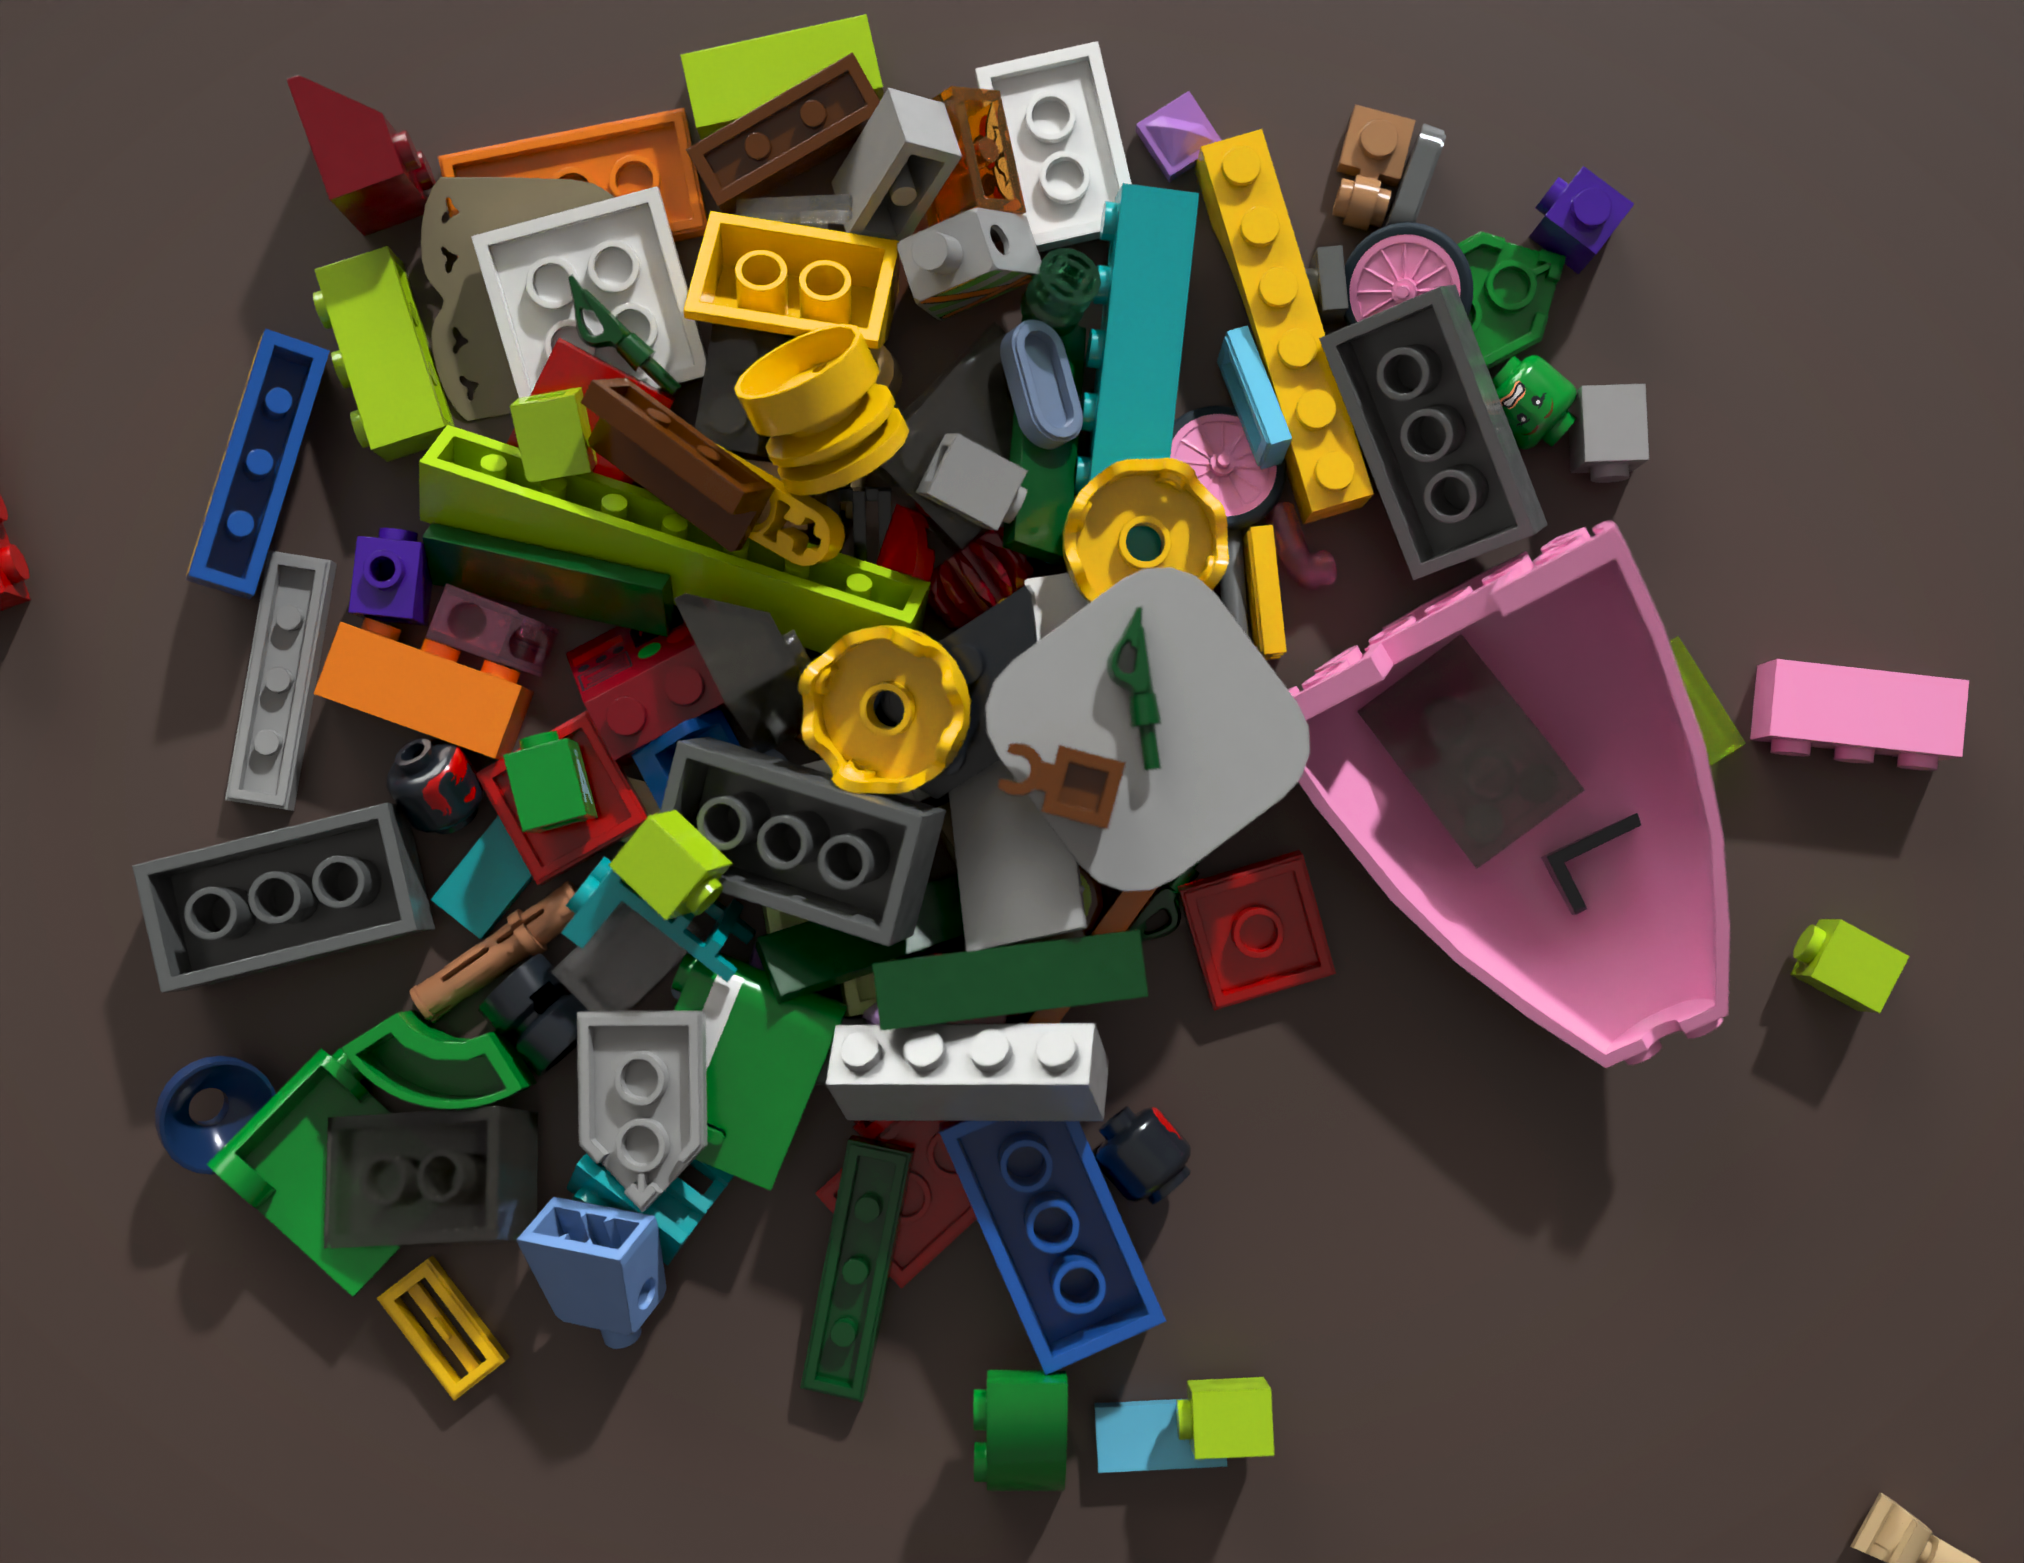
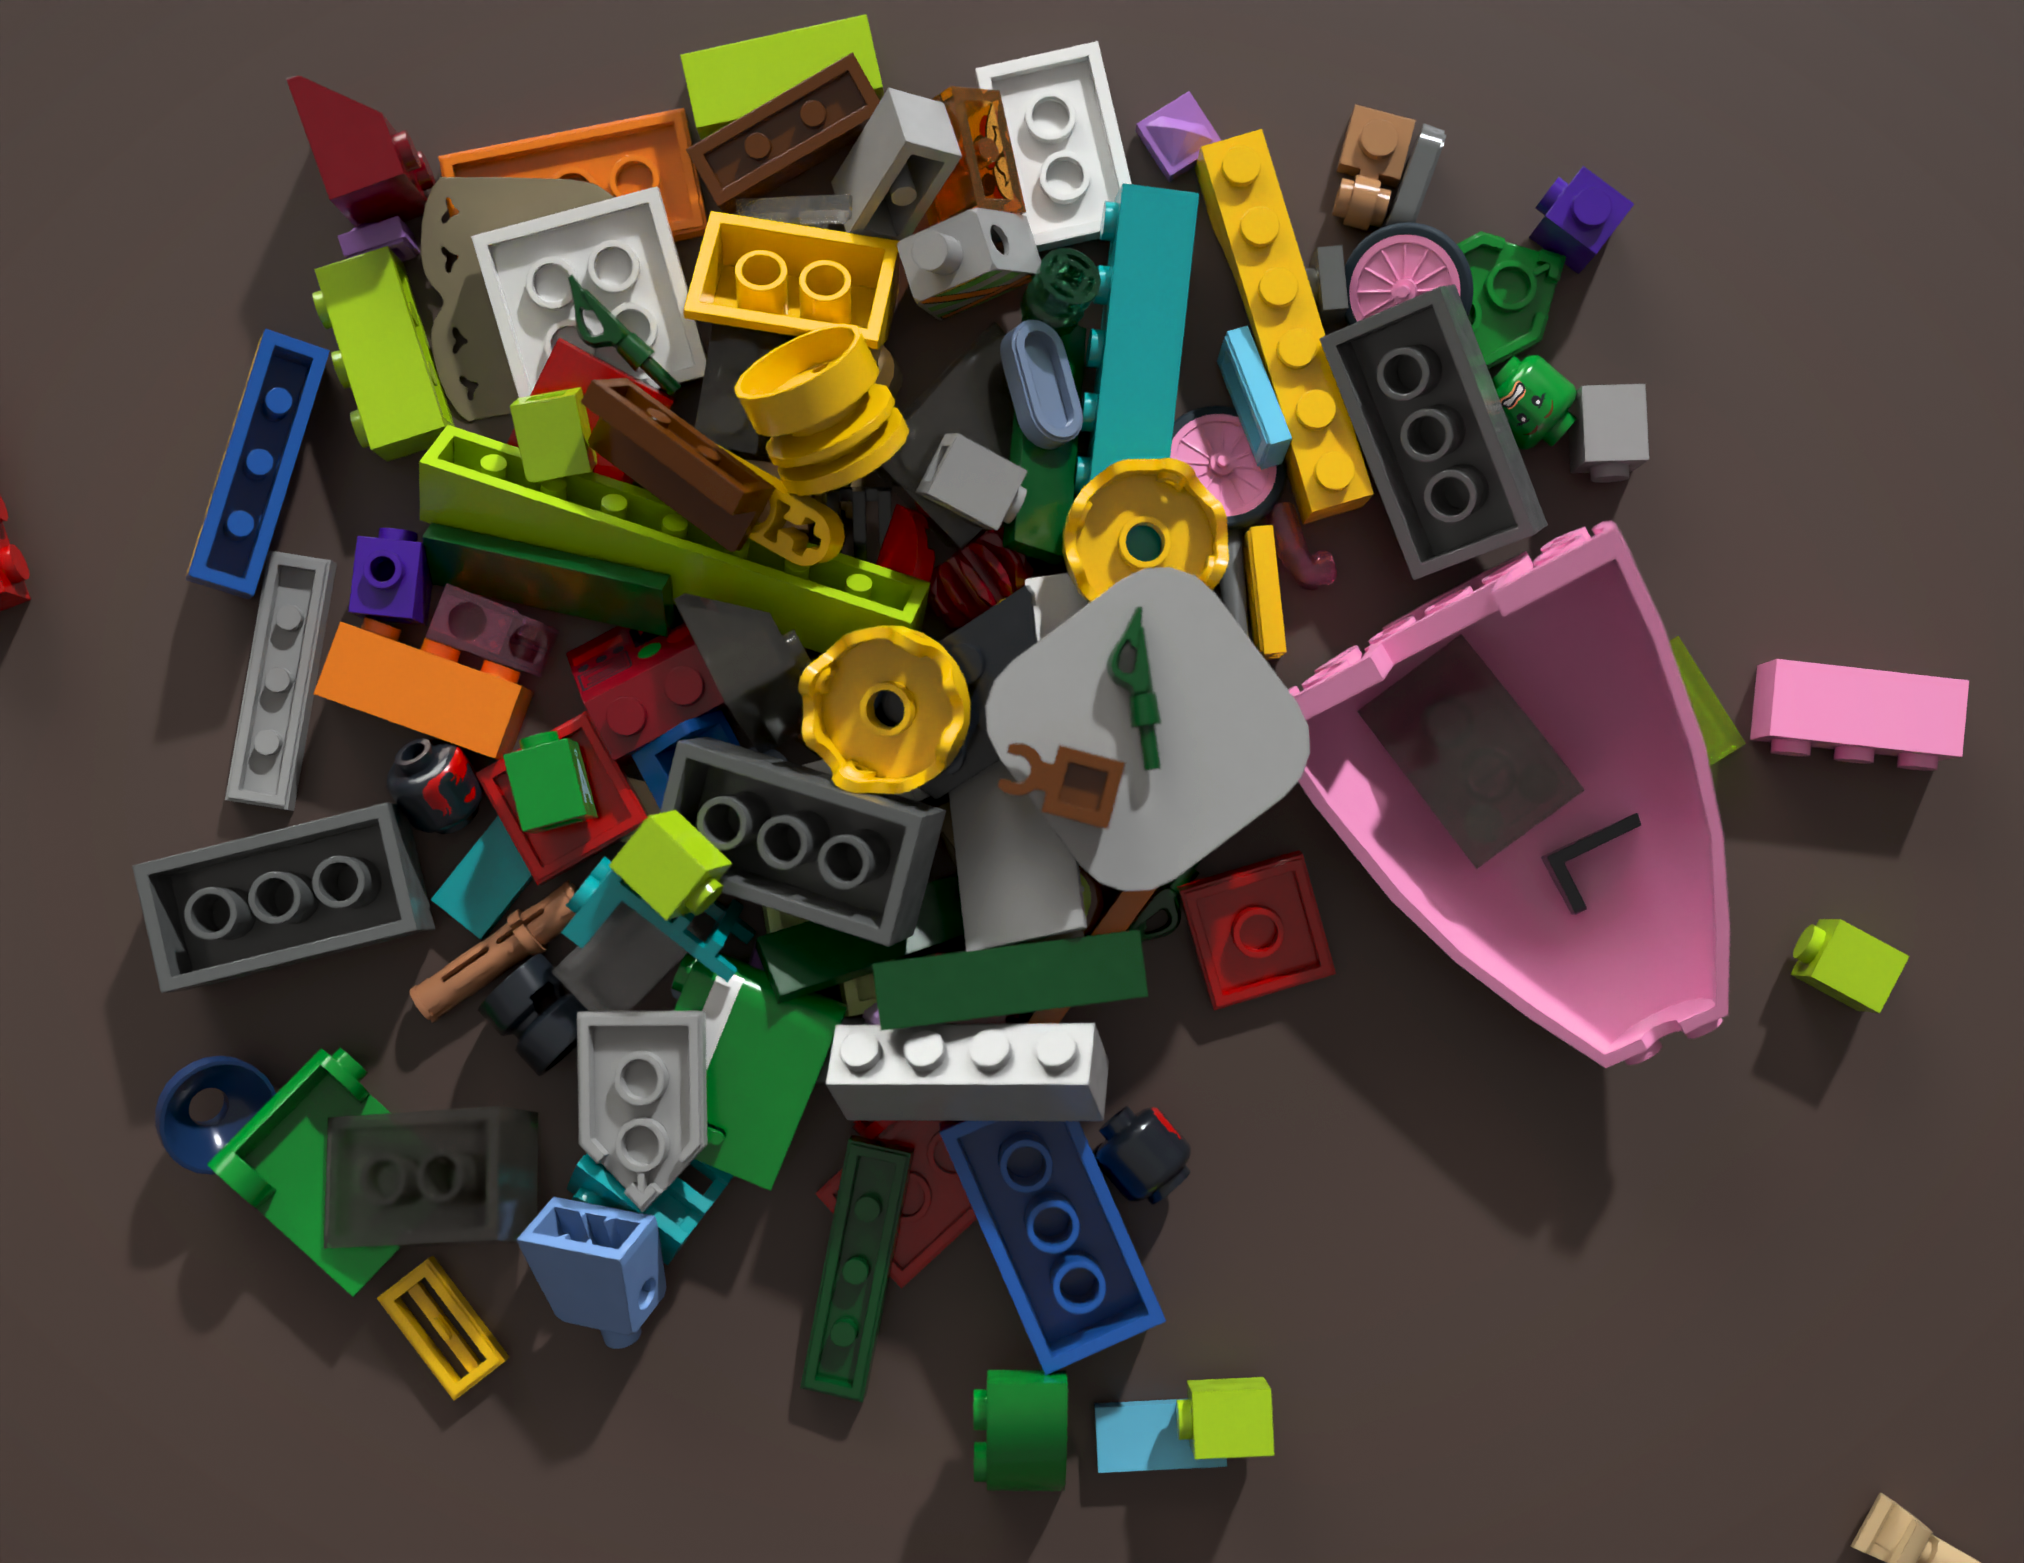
(373, 236): none -> medium lavender tile
(435, 1068): green brick -> none

